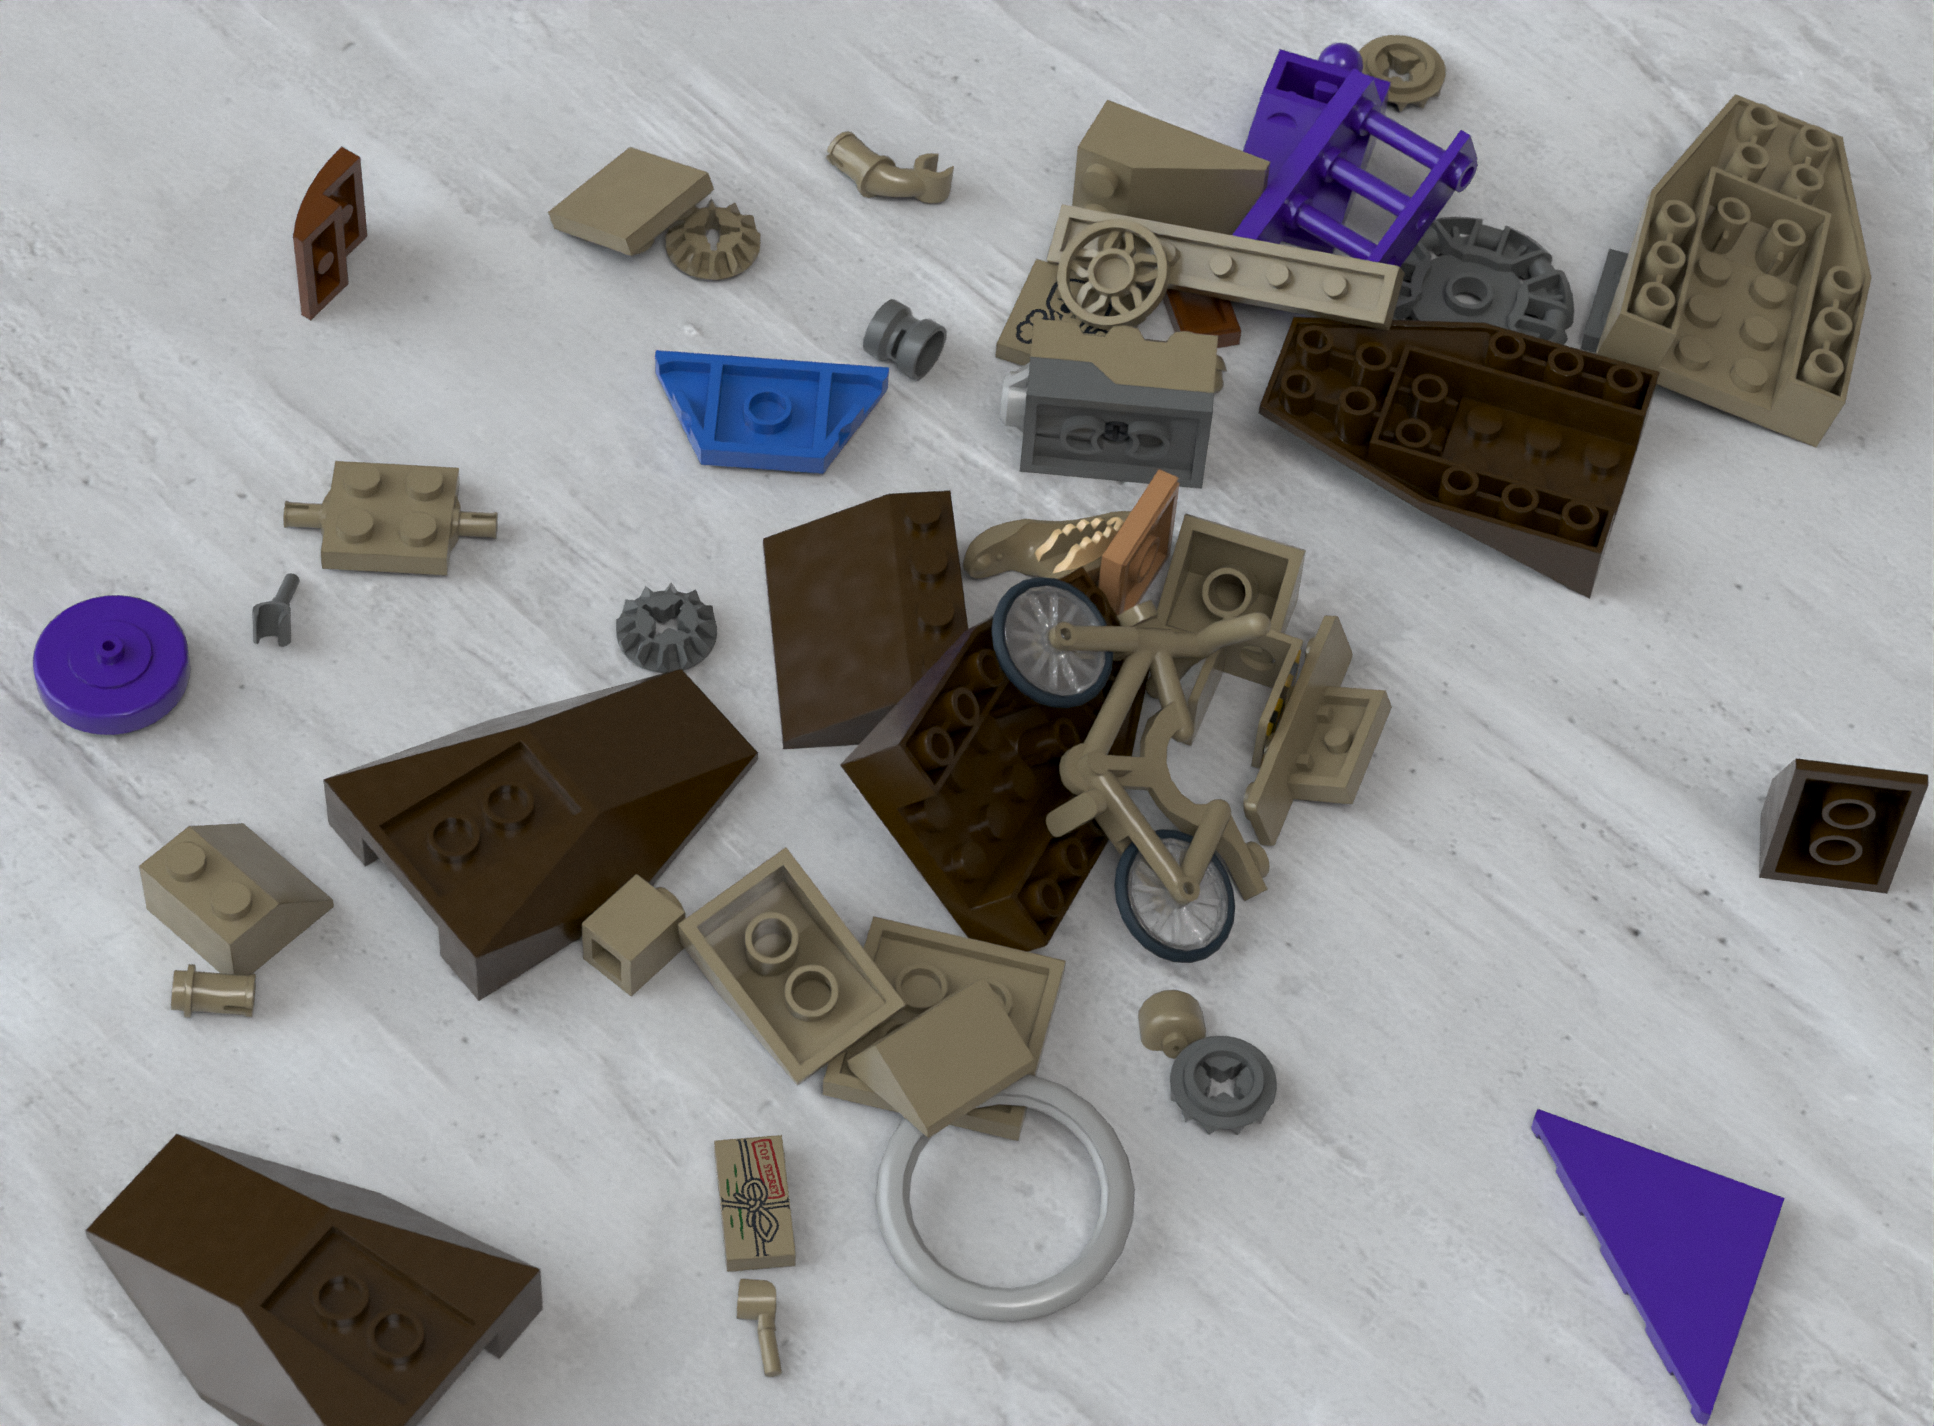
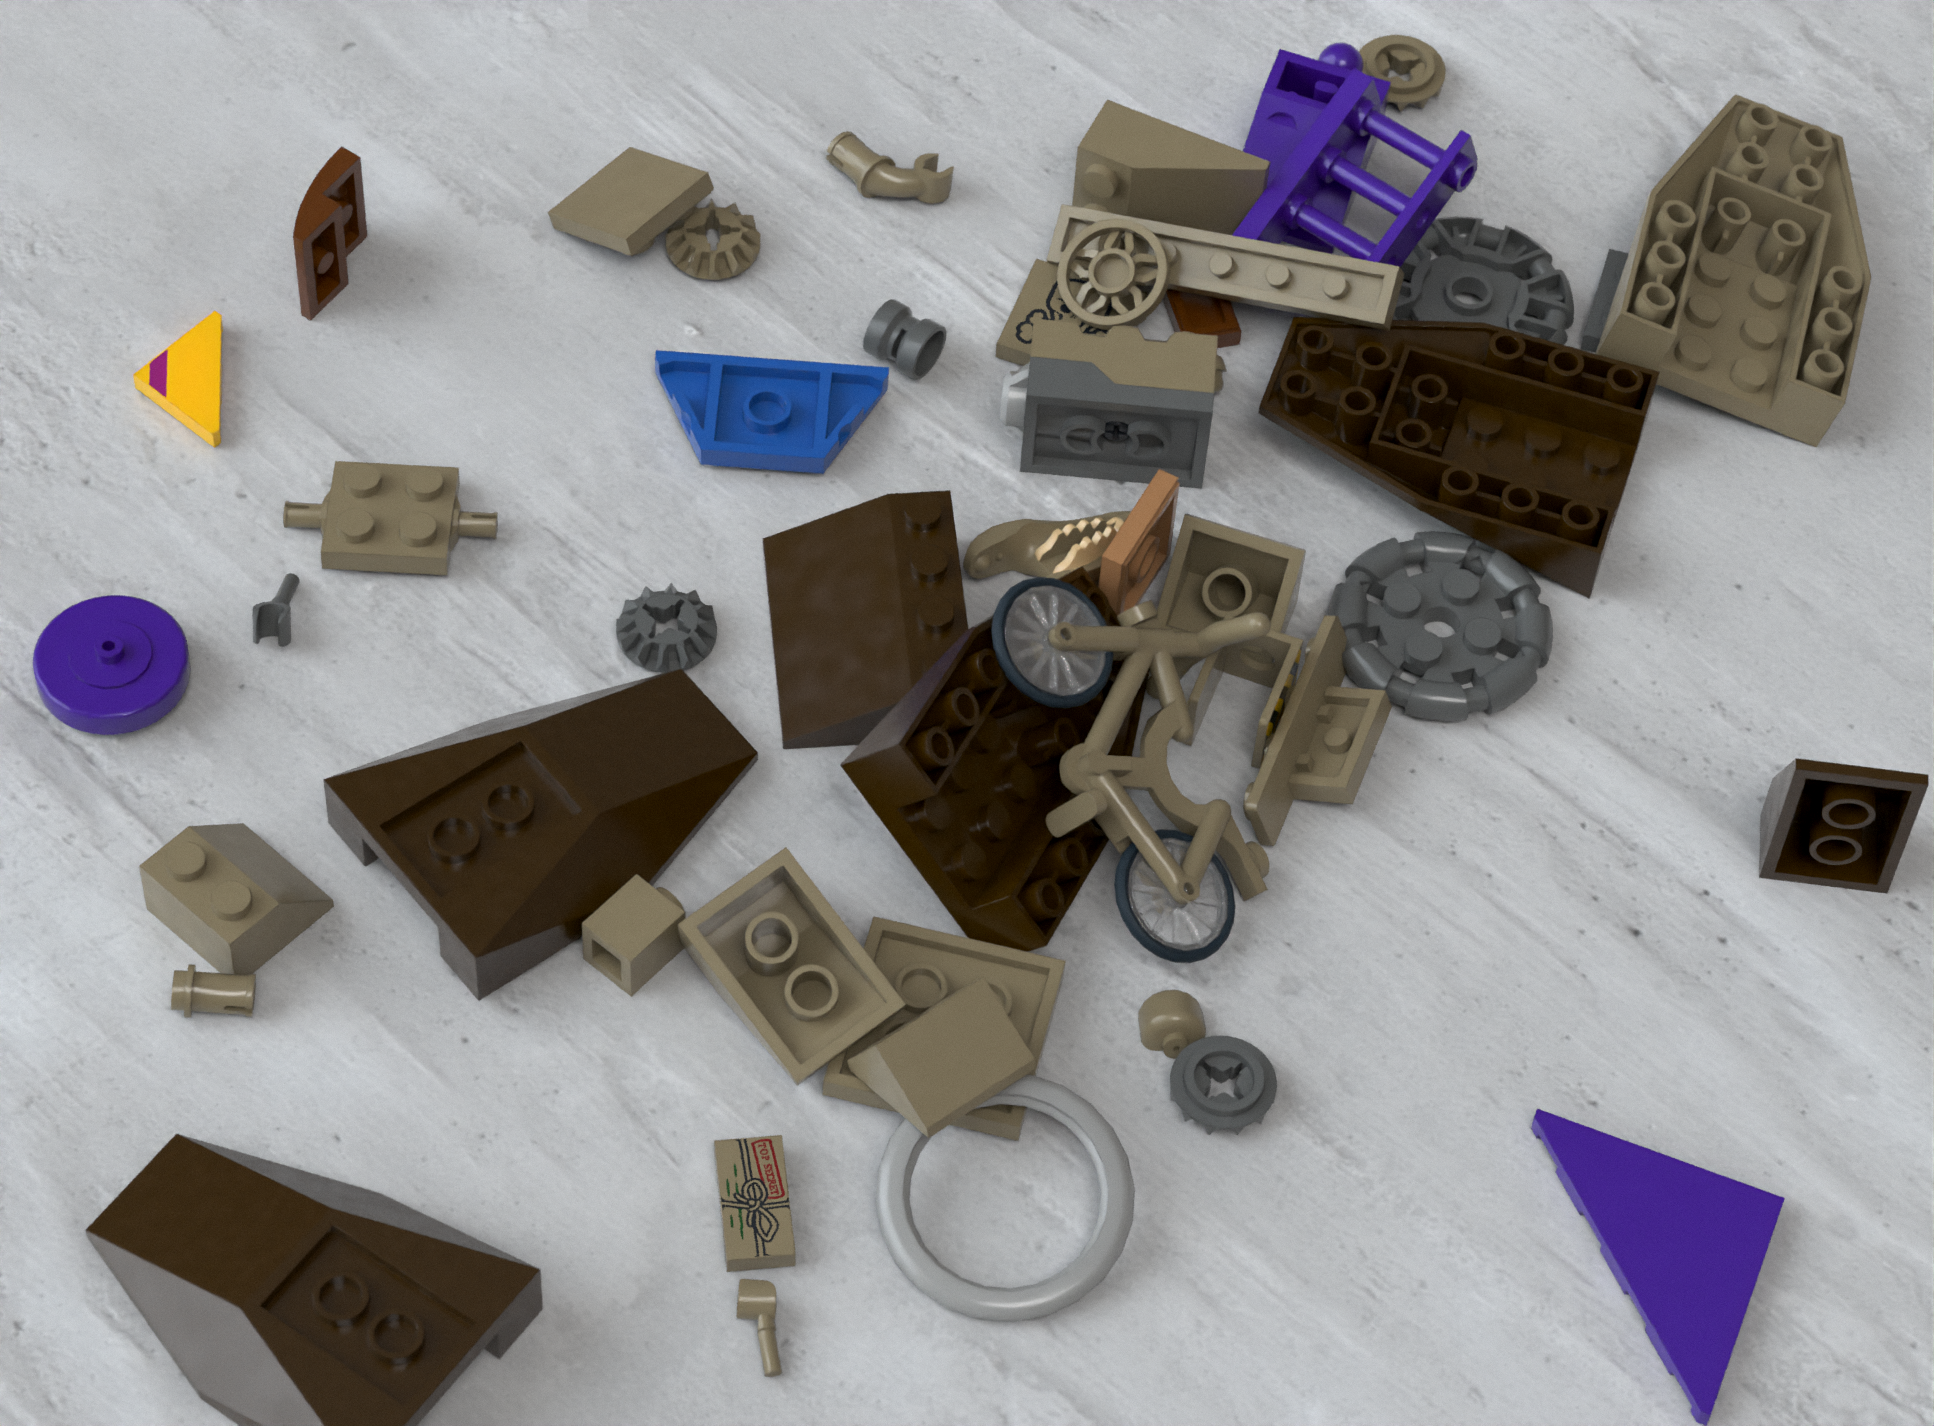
(189, 379): none -> yellow tile
(1449, 596): none -> dark grey plate

